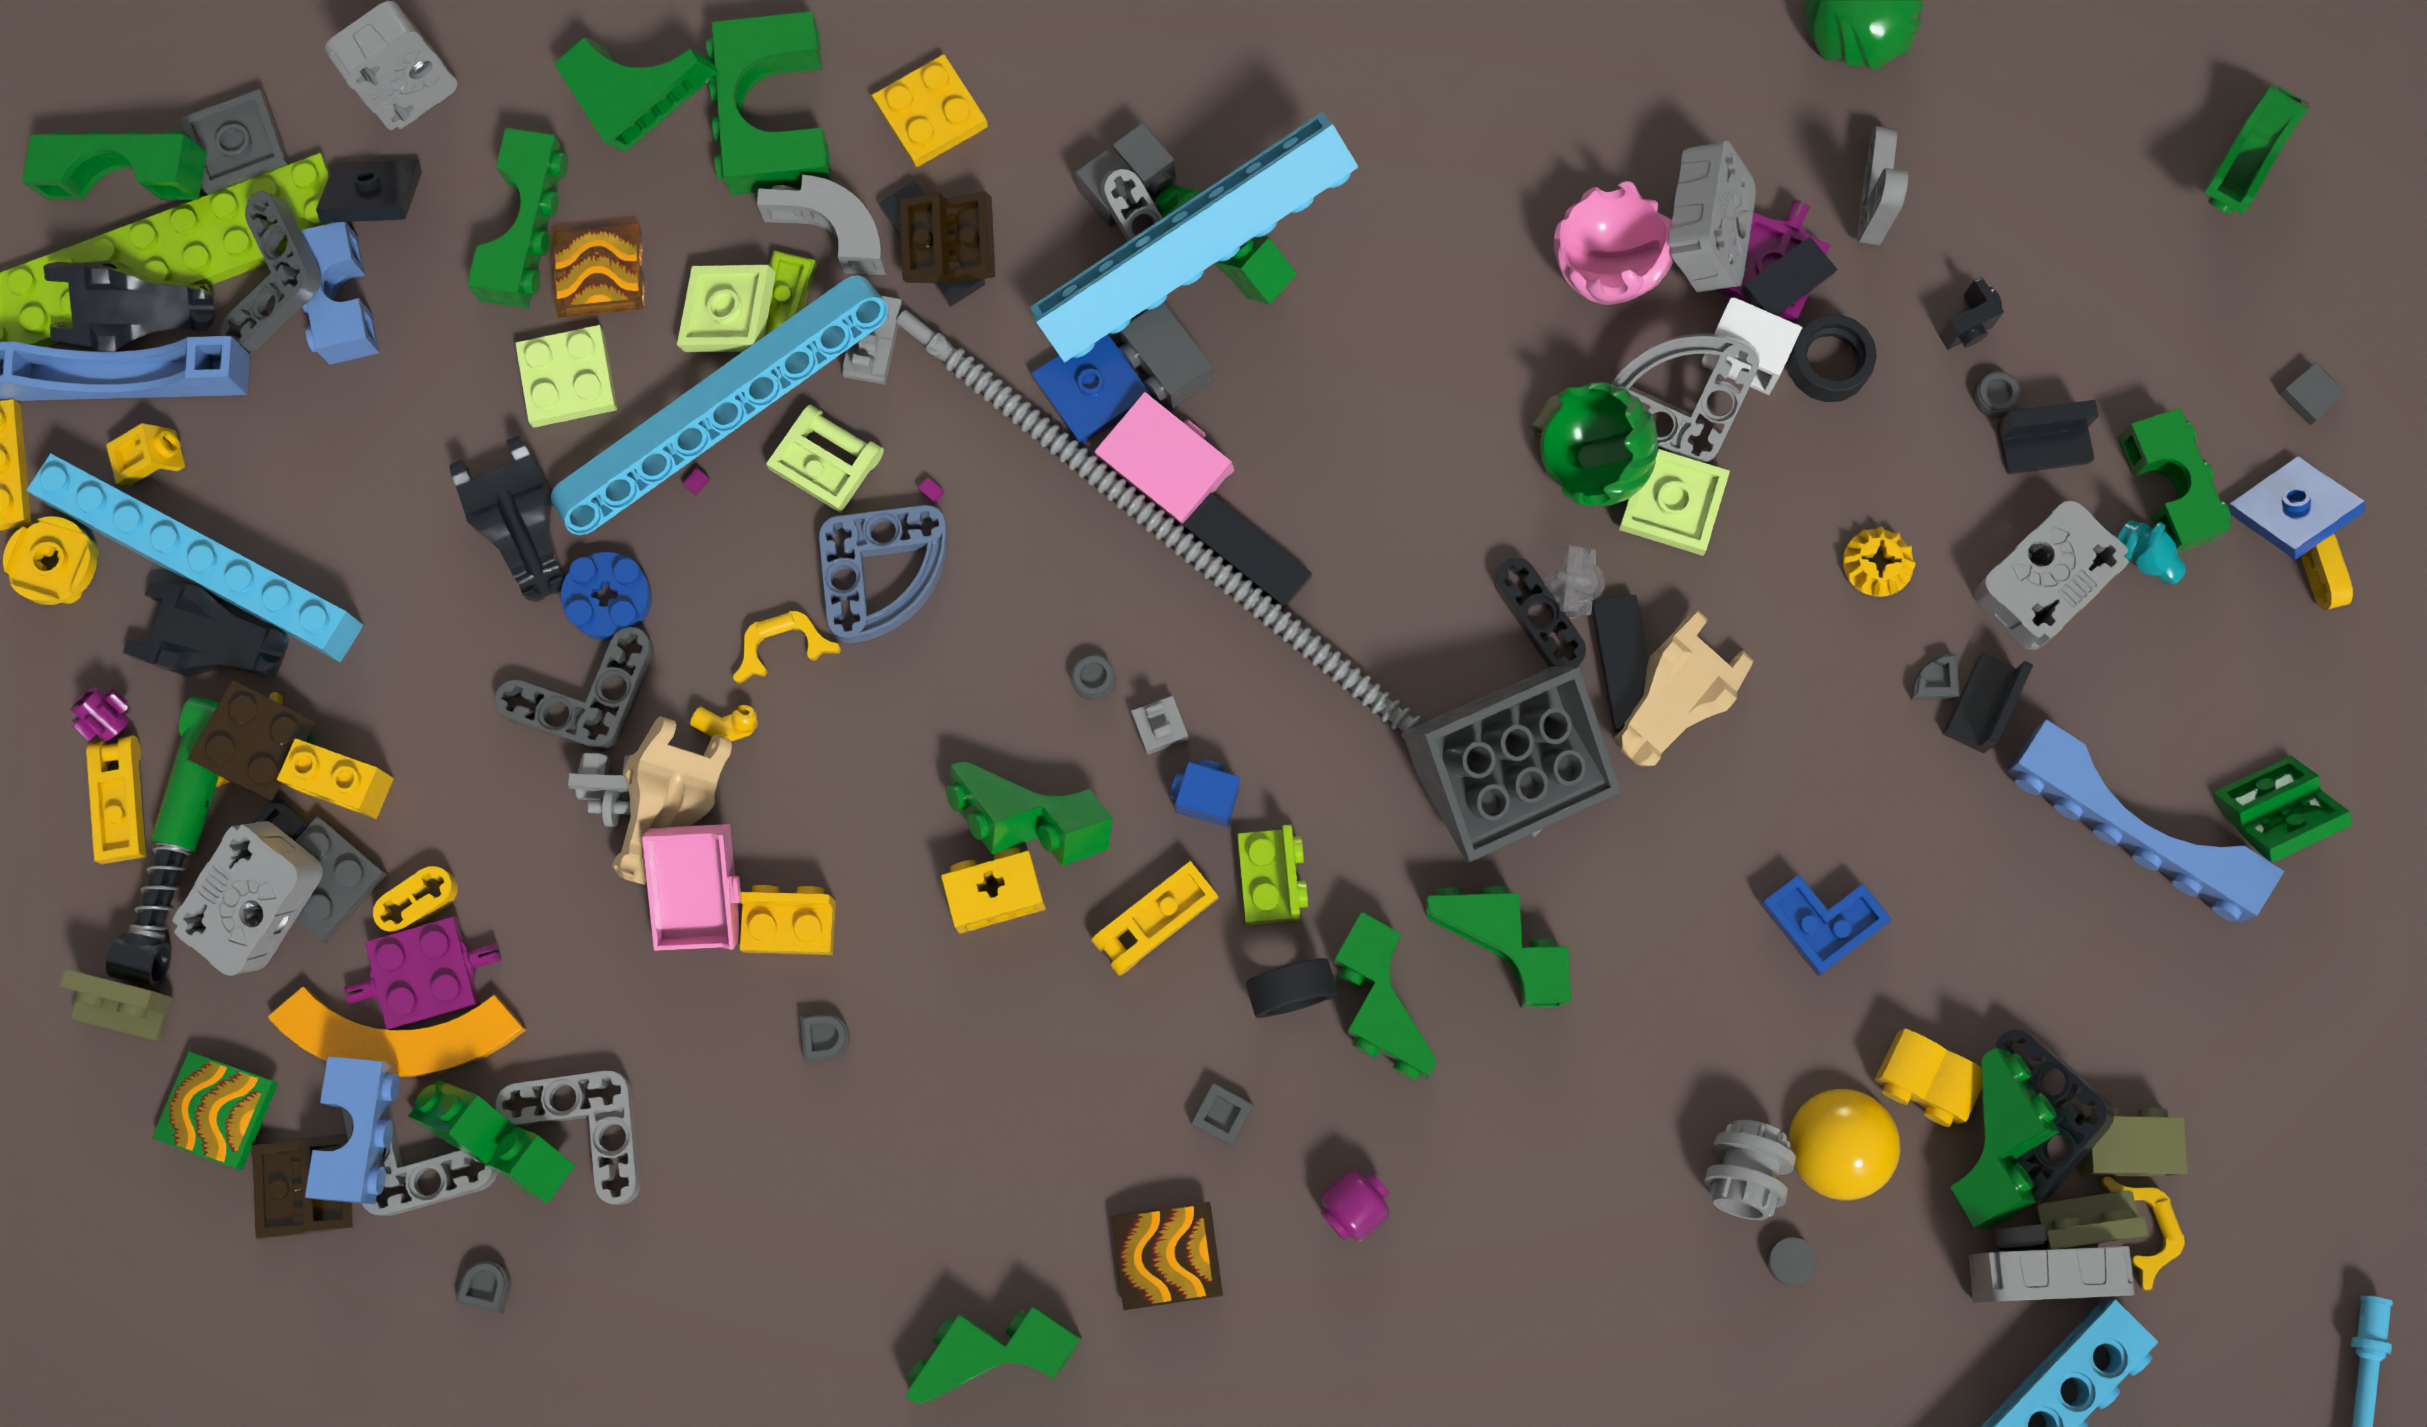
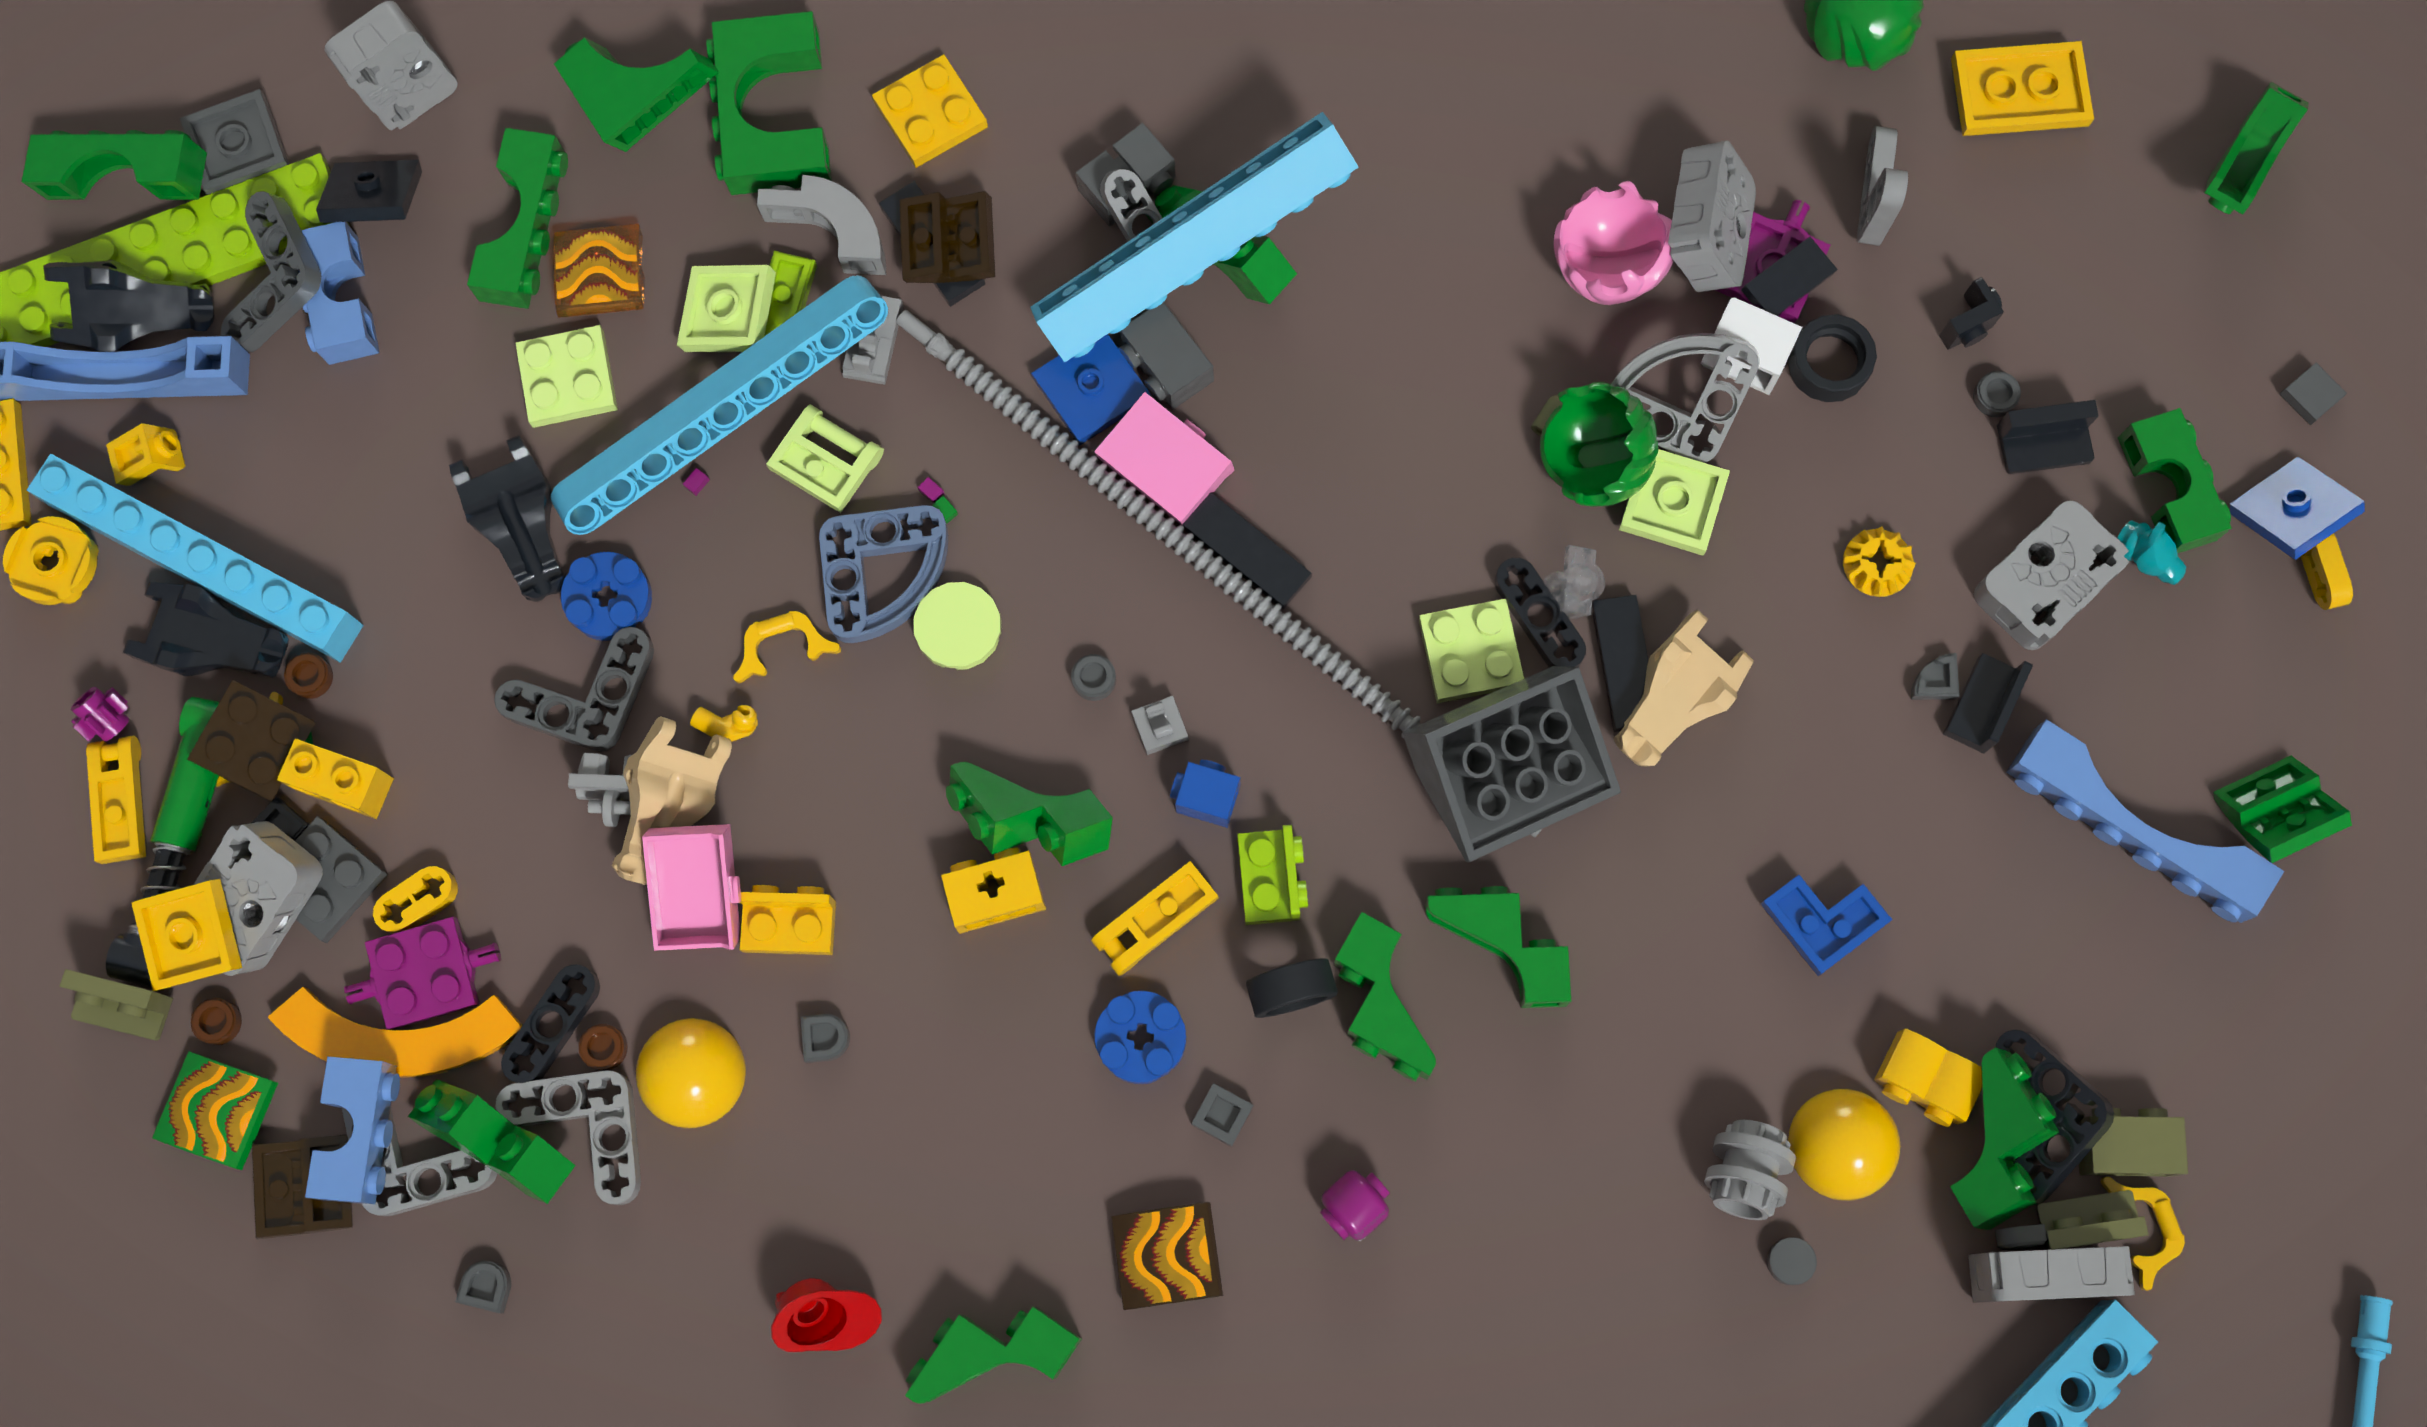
(186, 934): none -> yellow plate
(216, 1021): none -> reddish brown tile
(308, 675): none -> reddish brown tile
(558, 989): none -> black beam
(603, 1047): none -> reddish brown tile
(690, 1073): none -> yellow piece
(823, 1319): none -> red piece
(946, 509): none -> green piece
(957, 625): none -> yellowish green tile
(1125, 1015): none -> blue plate
(1470, 650): none -> yellowish green plate
(2022, 88): none -> yellow plate

